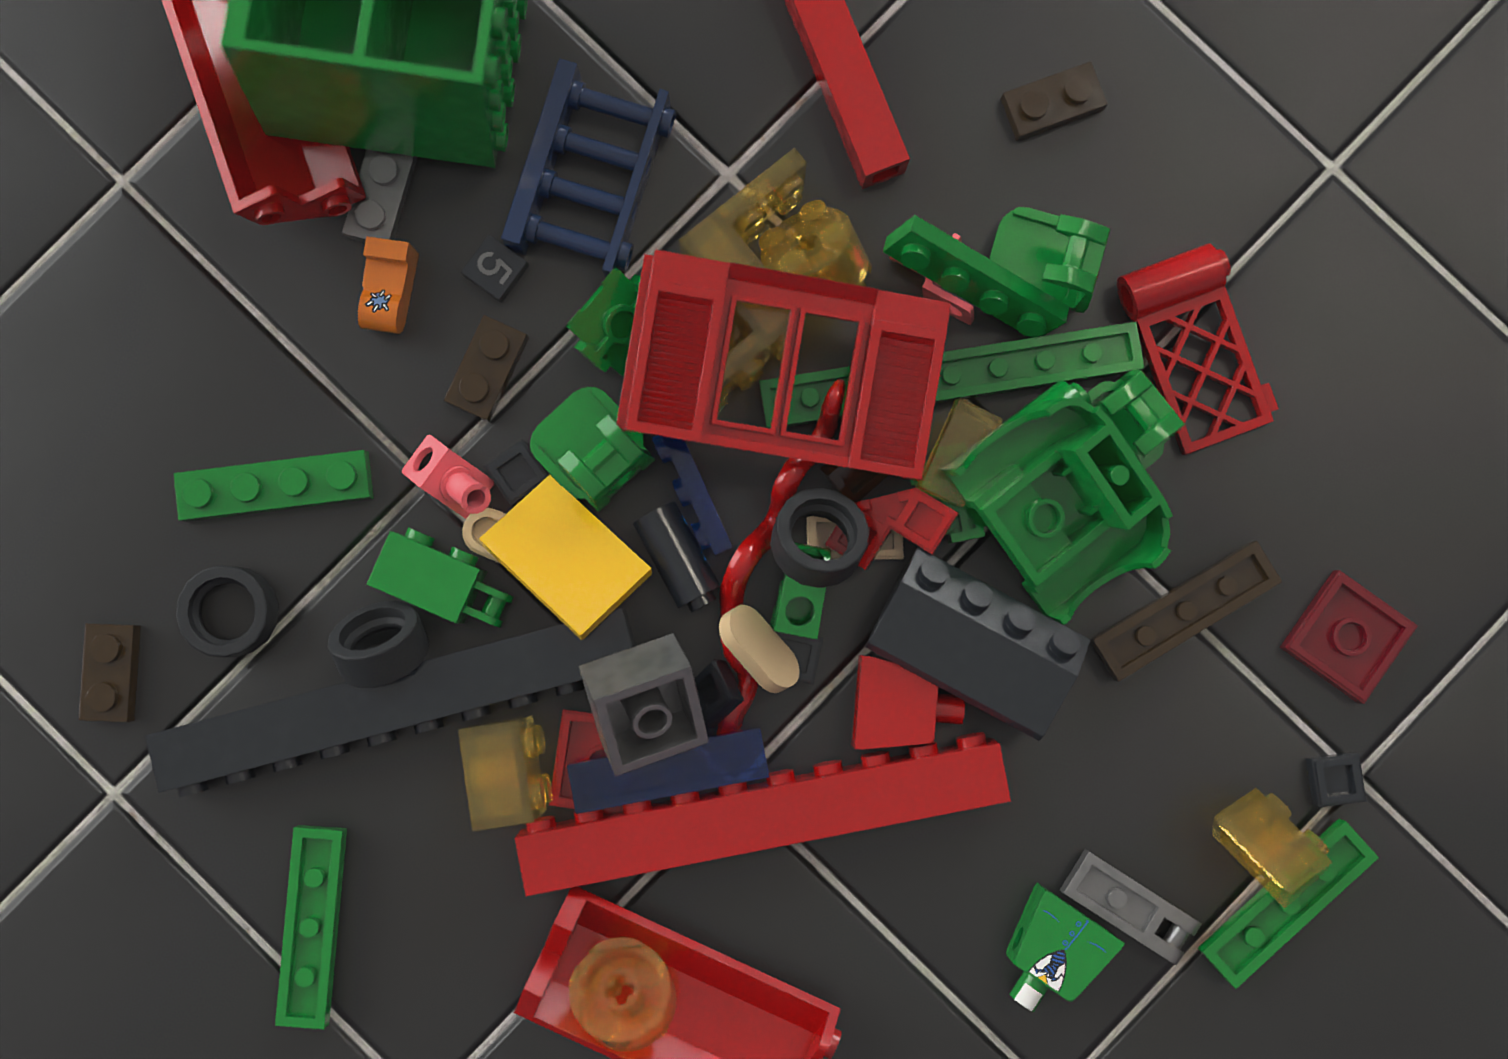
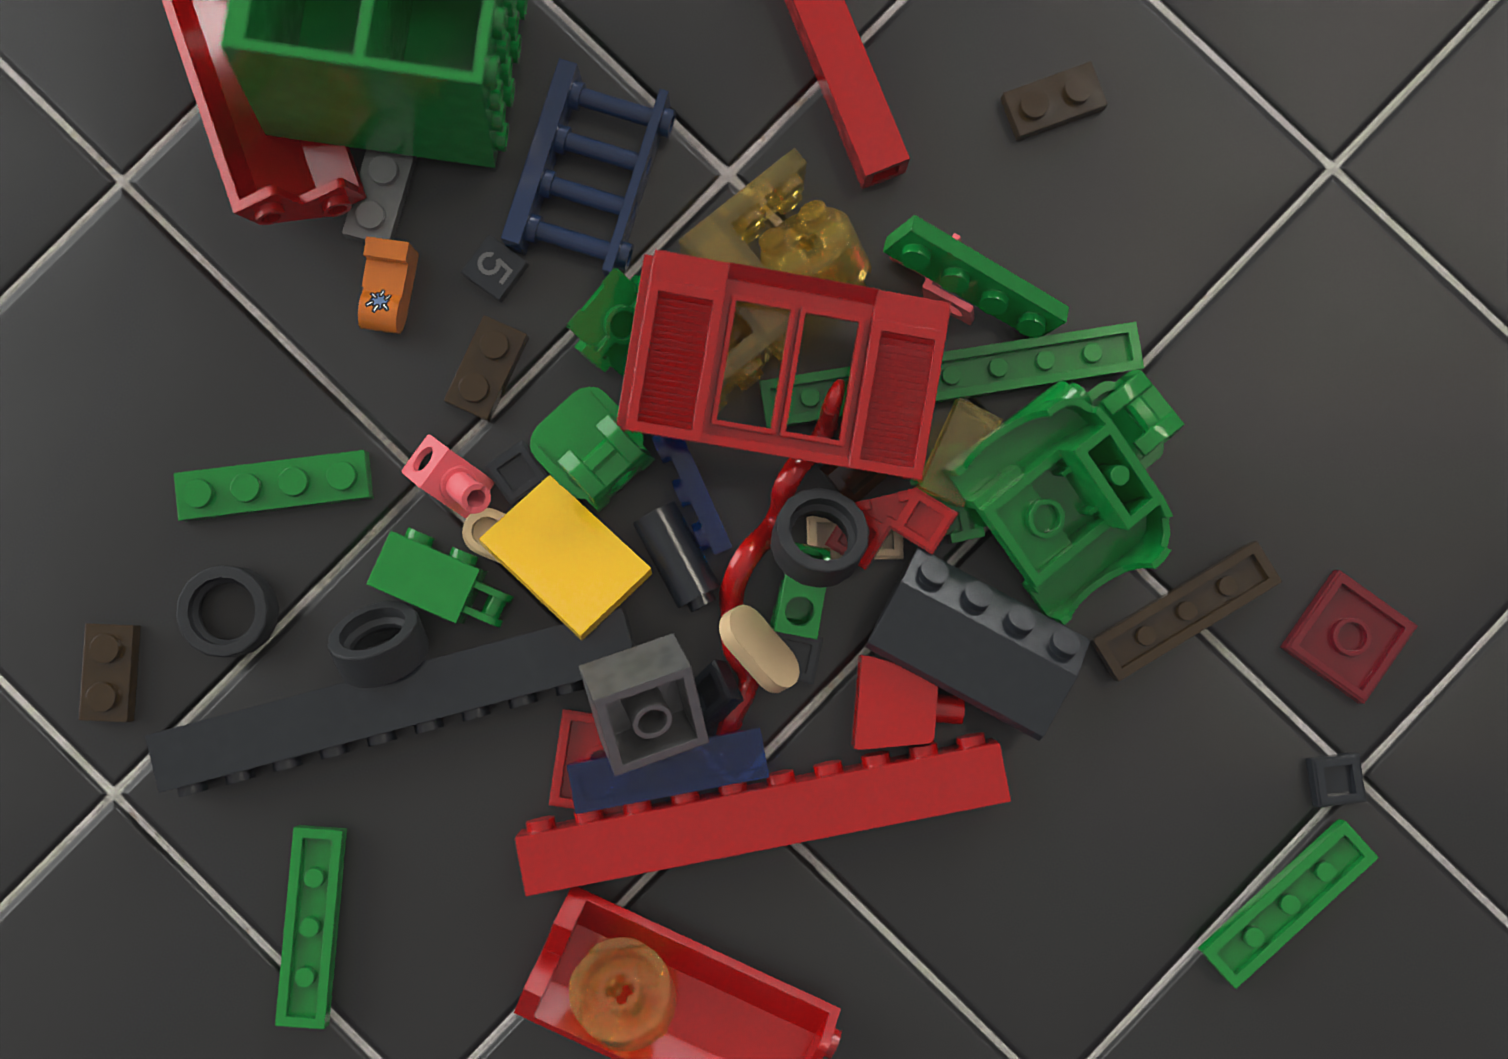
(504, 772): clear yellow brick -> none
(1052, 253): green piece -> none
(1057, 949): green torso -> none
(1128, 906): flat silver plate -> none
(1186, 285): red piece -> none
(1271, 846): clear yellow slope -> none

